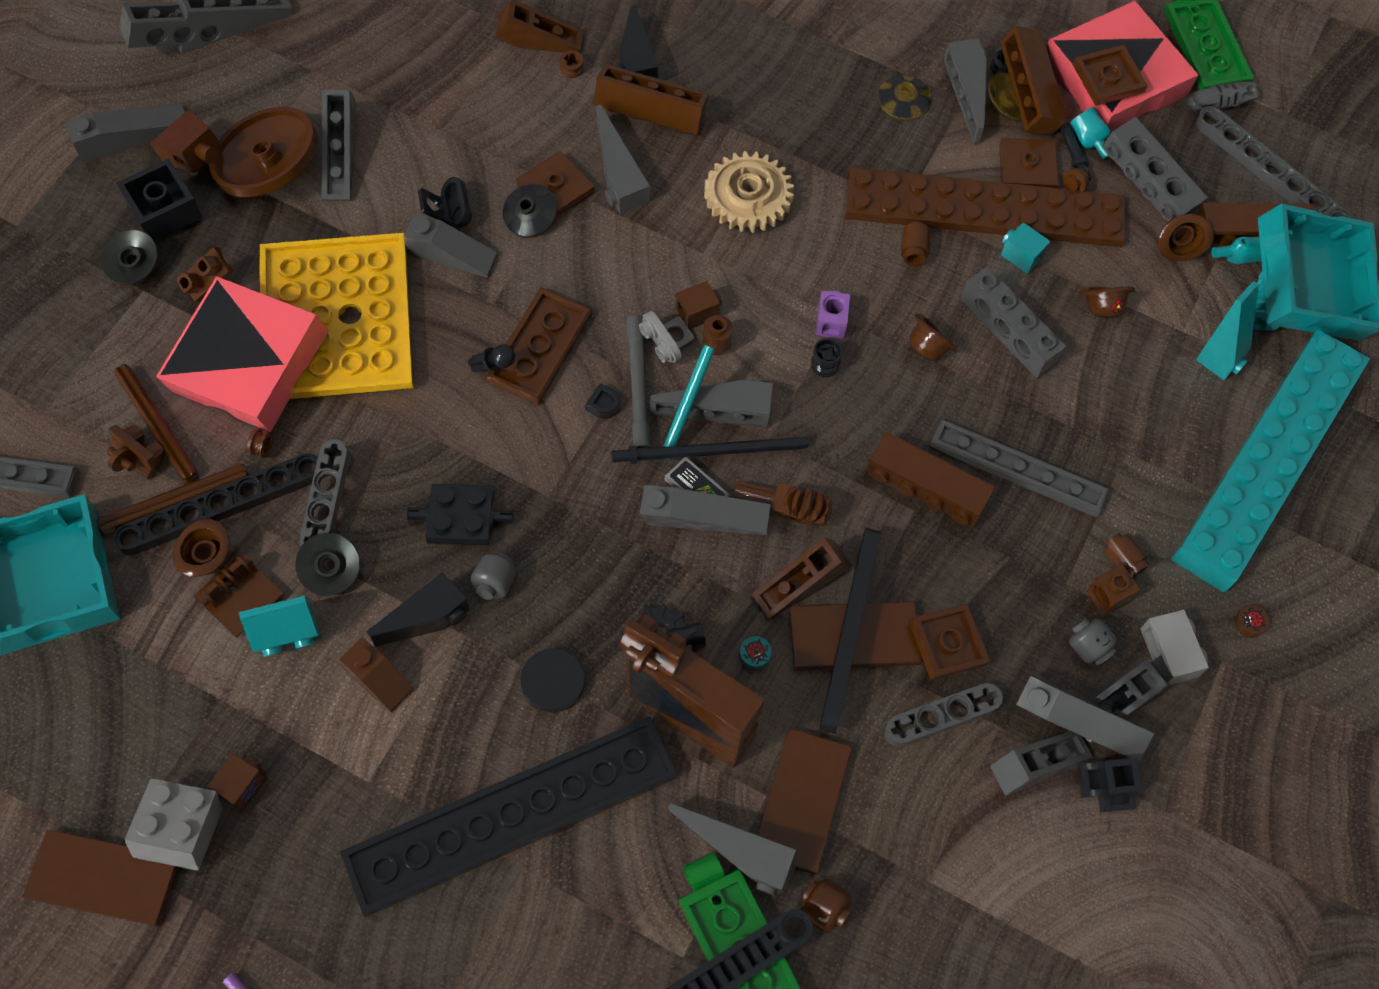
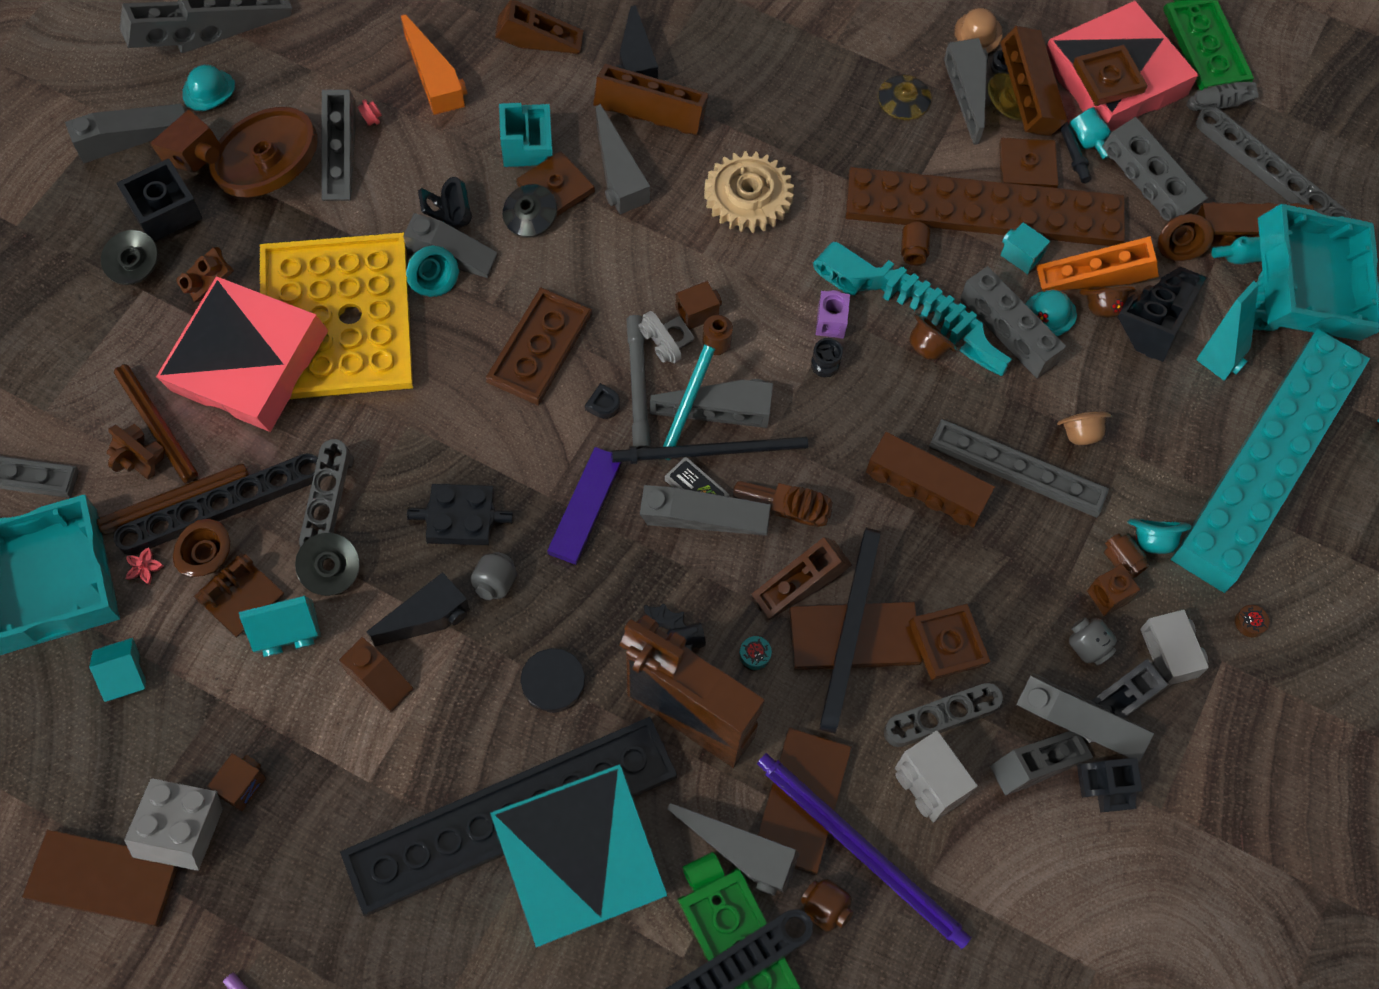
(117, 669): none -> teal piece
(143, 566): none -> coral plant
(207, 88): none -> teal hat
(260, 443): reddish brown bush -> none
(370, 112): none -> coral plate
(432, 271): none -> teal hat
(437, 75): none -> orange slope
(492, 358): black axle -> none
(525, 134): none -> teal plate
(575, 70): reddish brown bush -> none
(578, 855): none -> tile
(584, 507): none -> dark purple tile
(855, 274): none -> teal piece
(864, 851): none -> dark purple piece
(934, 777): none -> light grey brick
(980, 24): none -> medium nougat hat
(1053, 310): none -> teal hat
(1075, 179): reddish brown plate -> none
(1085, 427): none -> medium nougat hat
(1103, 267): none -> orange slope
(1157, 535): none -> teal hat
(1159, 312): none -> black wedge

